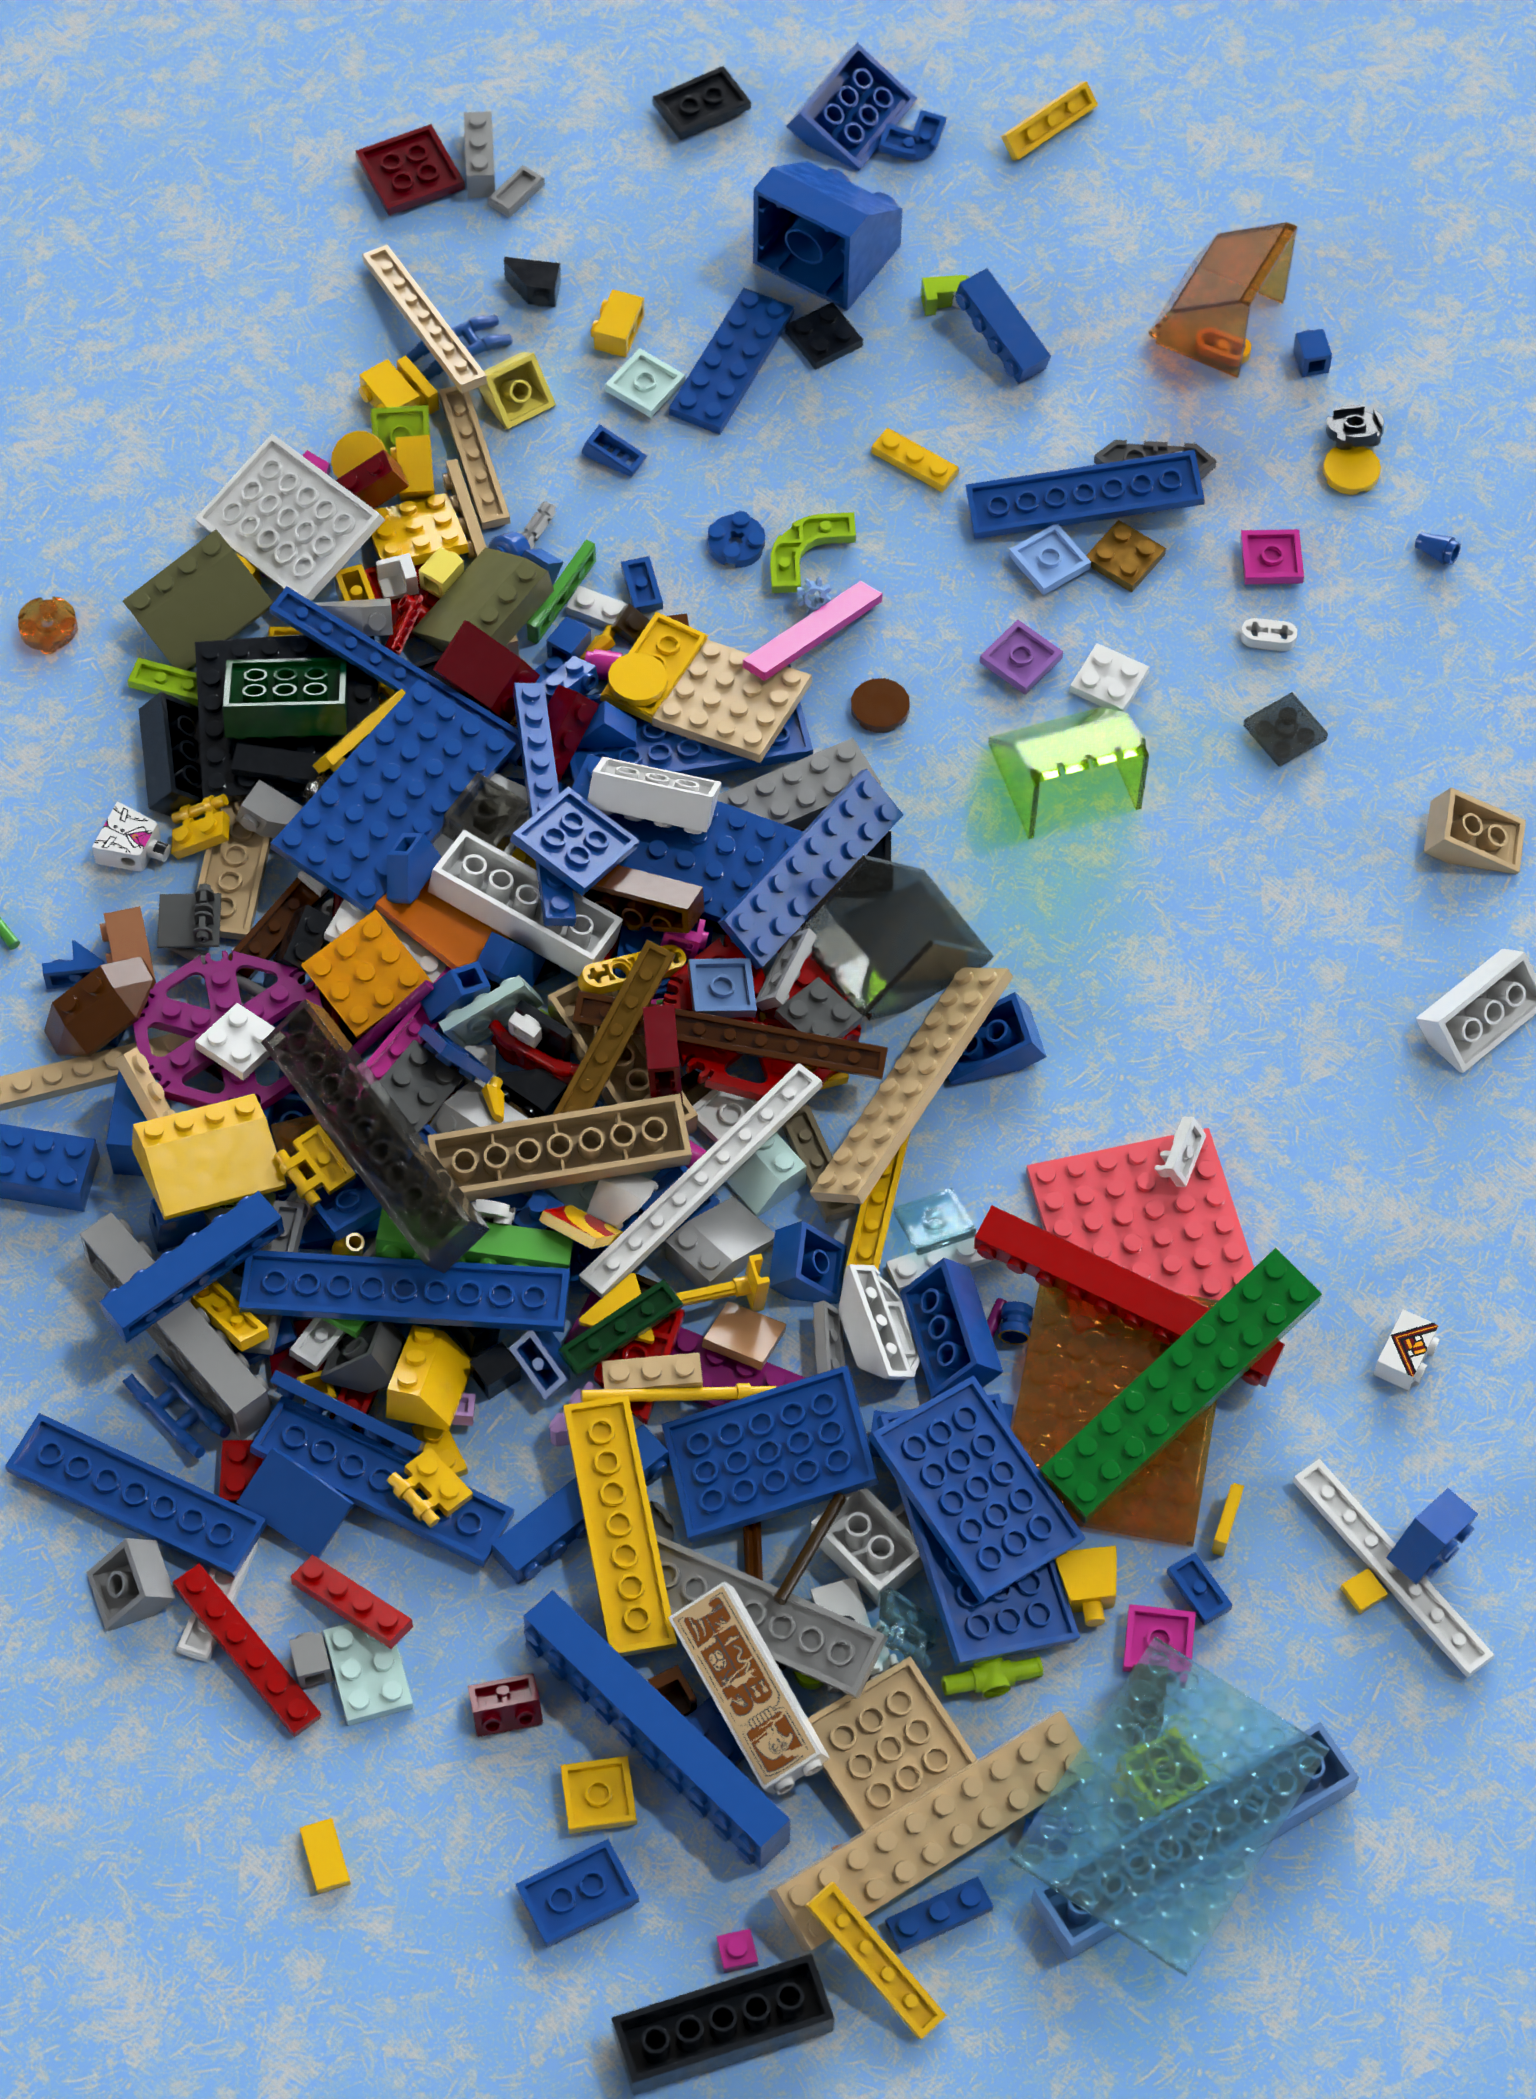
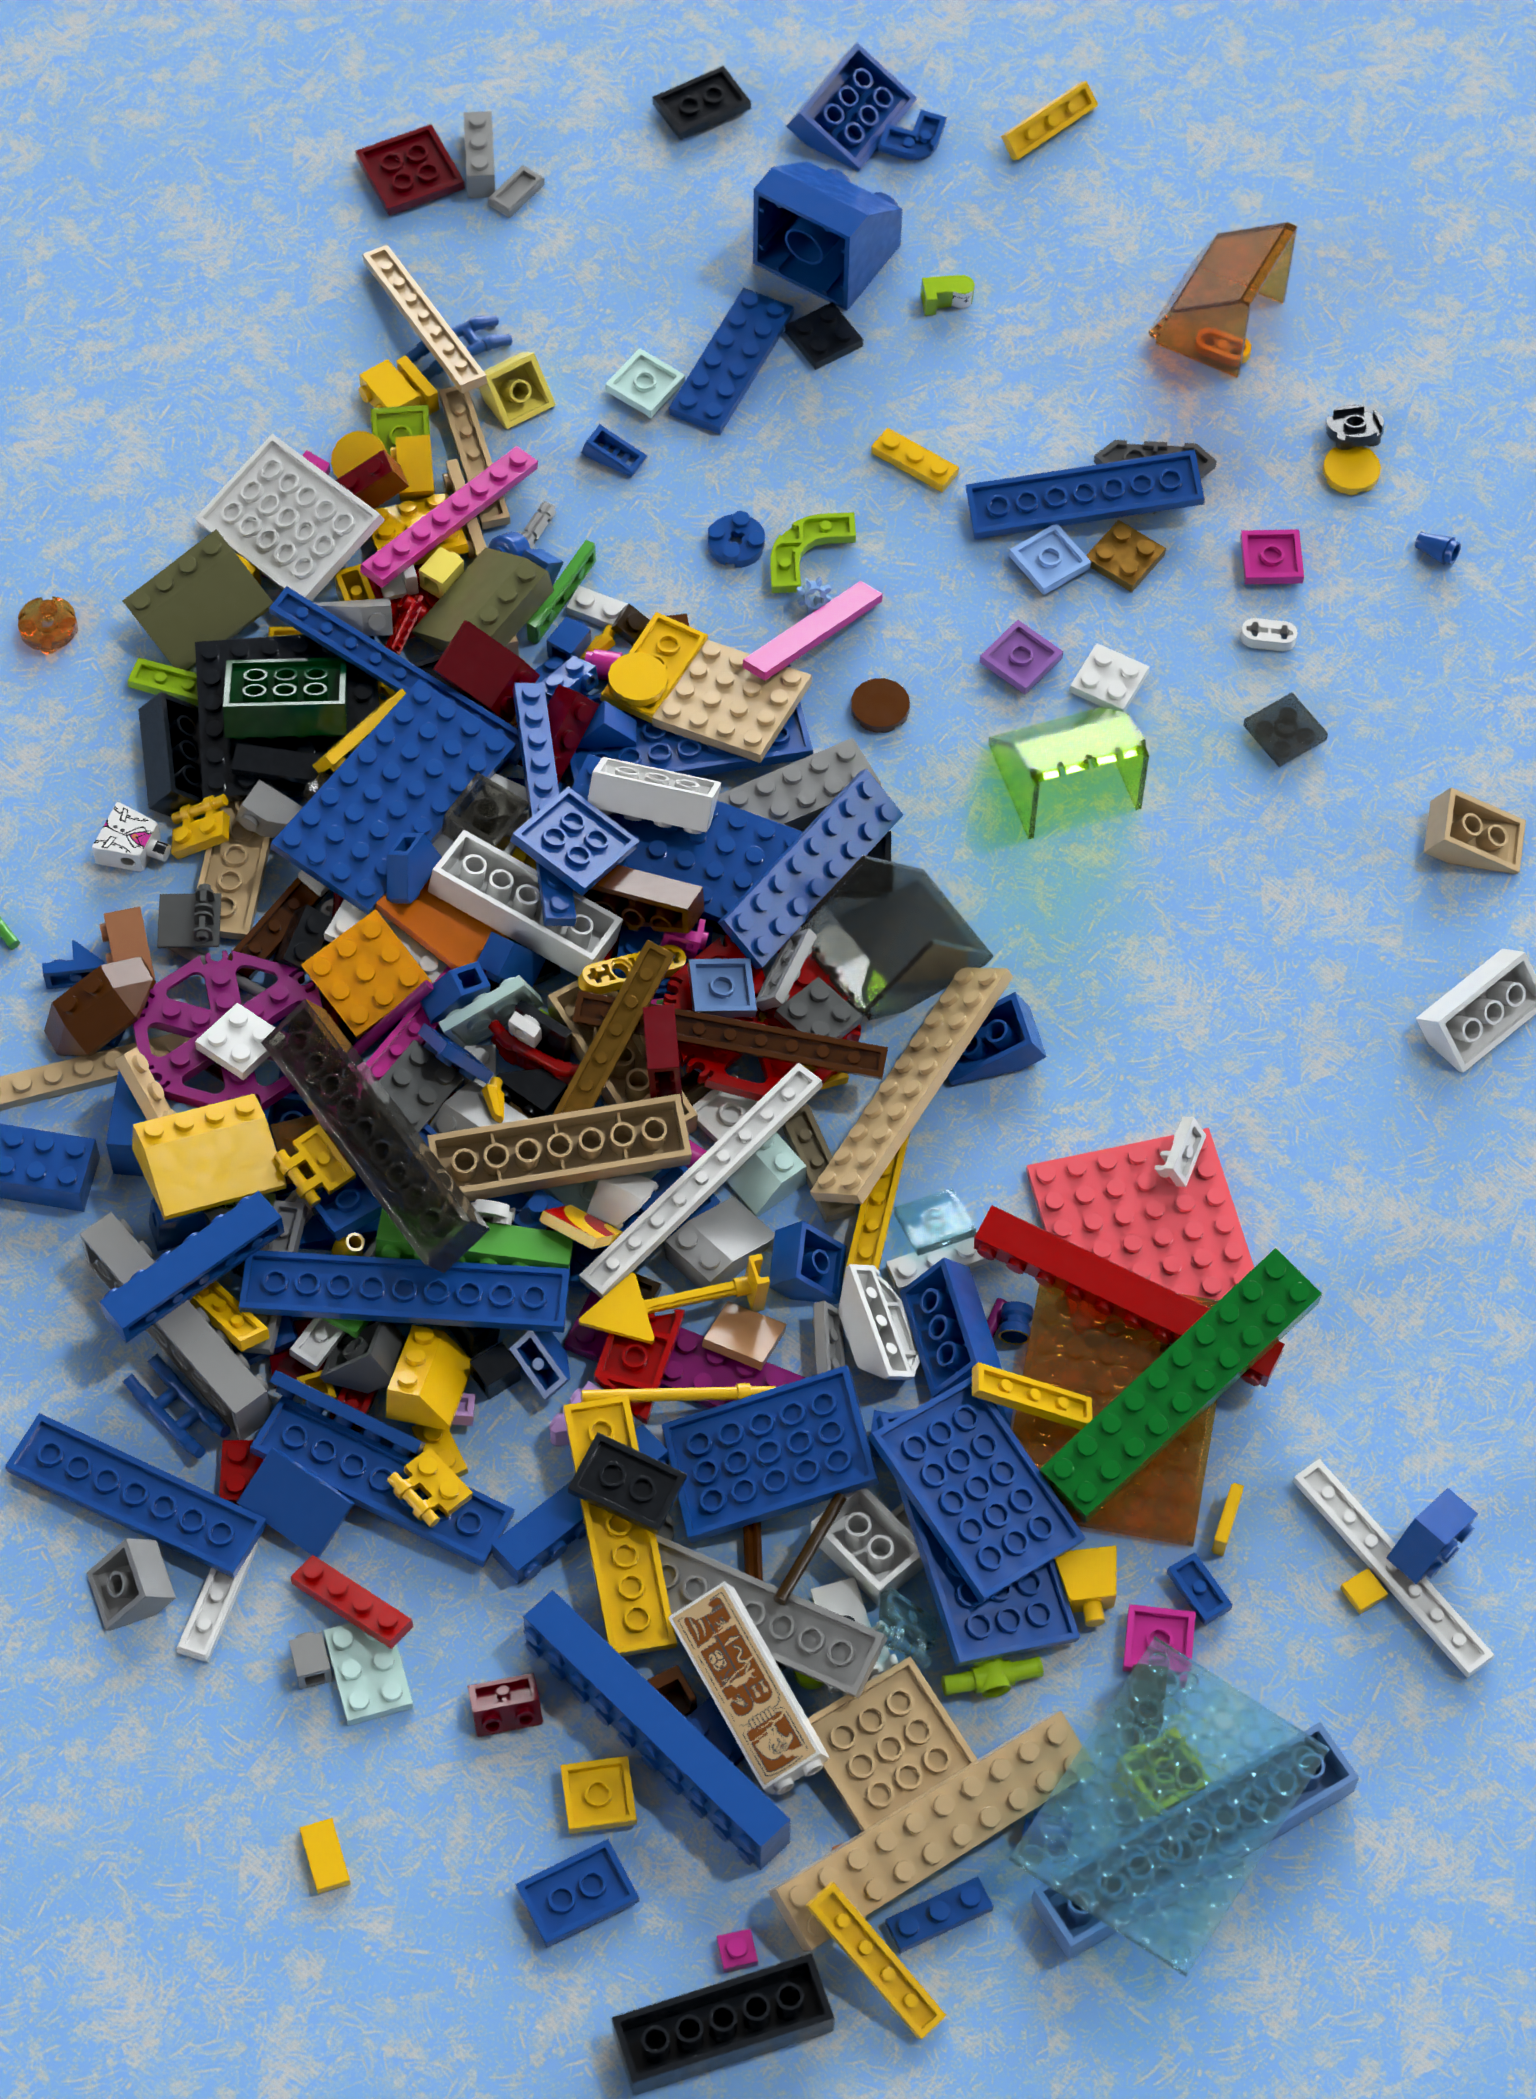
(246, 1650): red plate -> none
(448, 516): none -> dark pink plate
(534, 280): black slope -> none
(618, 323): yellow brick -> none
(620, 1328): dark green tile -> none
(627, 1483): none -> black plate
(642, 584): blue plate -> none
(653, 1372): tan plate -> none
(1002, 326): blue brick -> none
(1031, 1396): none -> yellow plate
(1312, 352): blue brick -> none
(1406, 1350): white brick -> none

